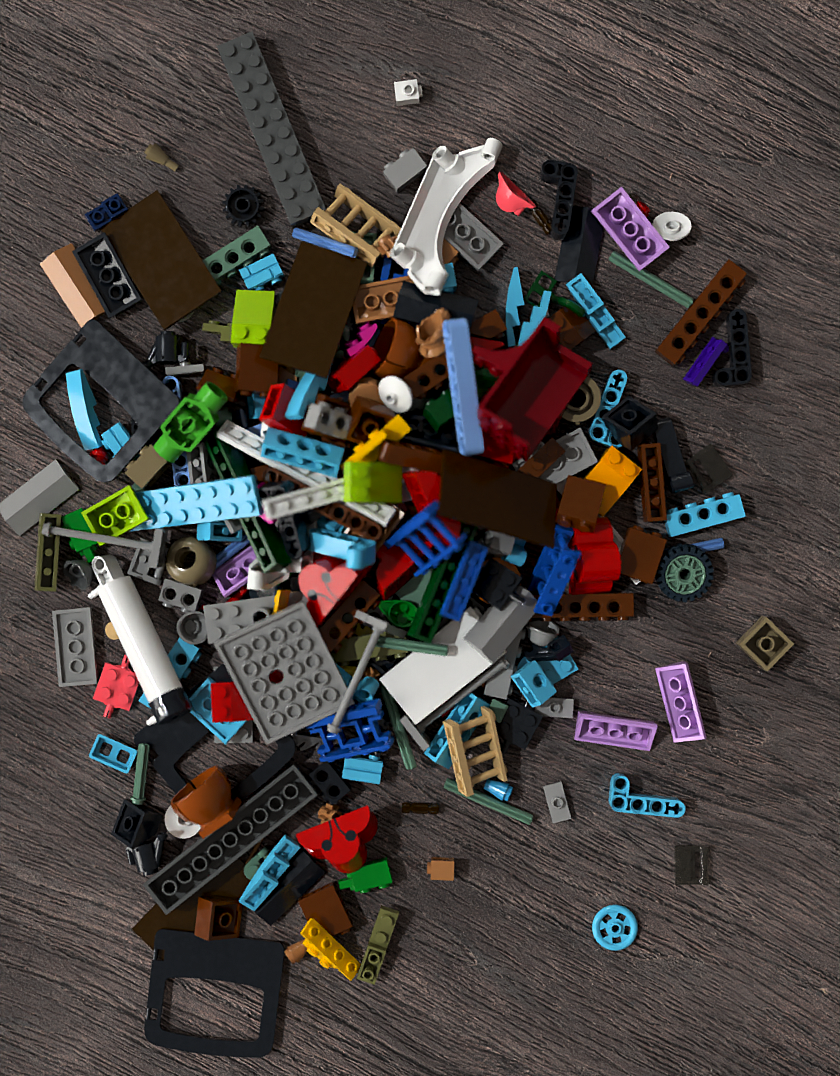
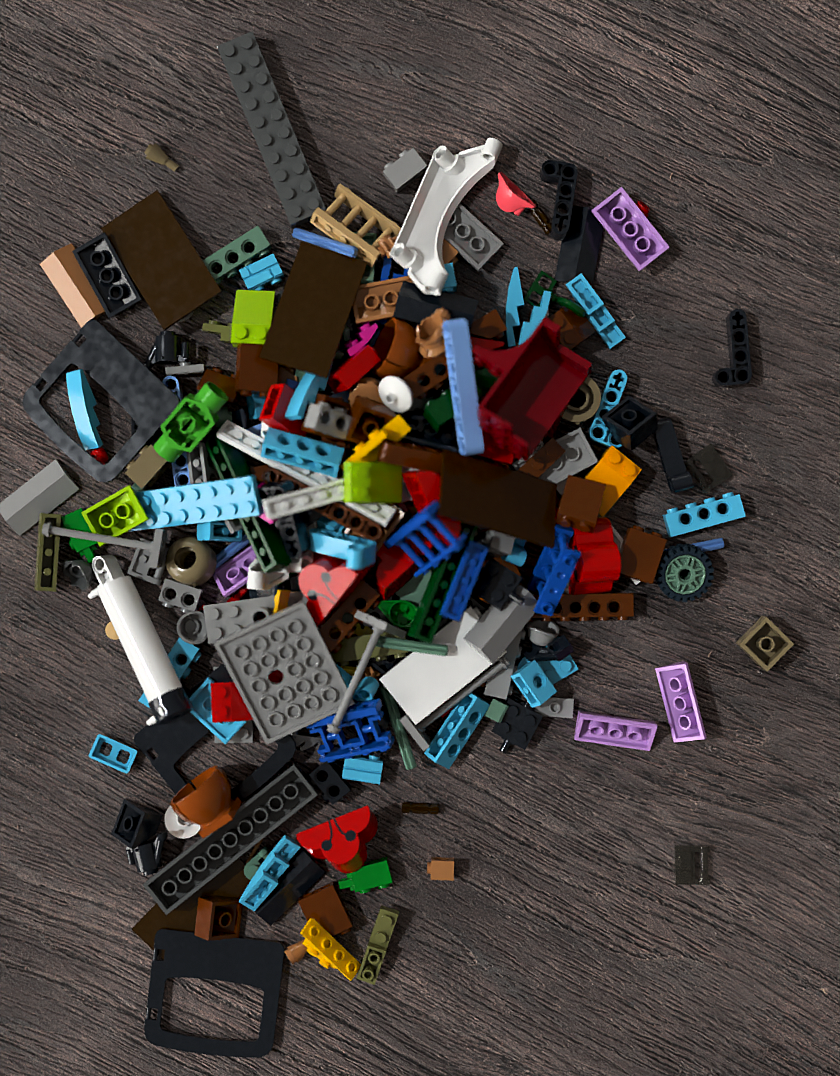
(75, 647): light grey plate -> none
(105, 212): dark blue slope -> none
(116, 438): medium azure brick -> none
(116, 686): coral plate -> none
(140, 774): sand green axle -> none
(239, 196): black gear -> none
(328, 812): medium nougat gear -> none
(407, 92): white brick -> none
(458, 748): tan fence -> none
(492, 803): sand green axle -> none
(499, 789): dark azure cone -> none
(556, 802): light grey plate -> none
(626, 939): medium azure plate -> none
(647, 801): medium azure beam -> none
(651, 280): sand green axle -> none
(651, 482): reddish brown brick -> none
(672, 225): white dish -> none
(705, 361): dark purple hinge -> none
(728, 271): reddish brown brick -> none

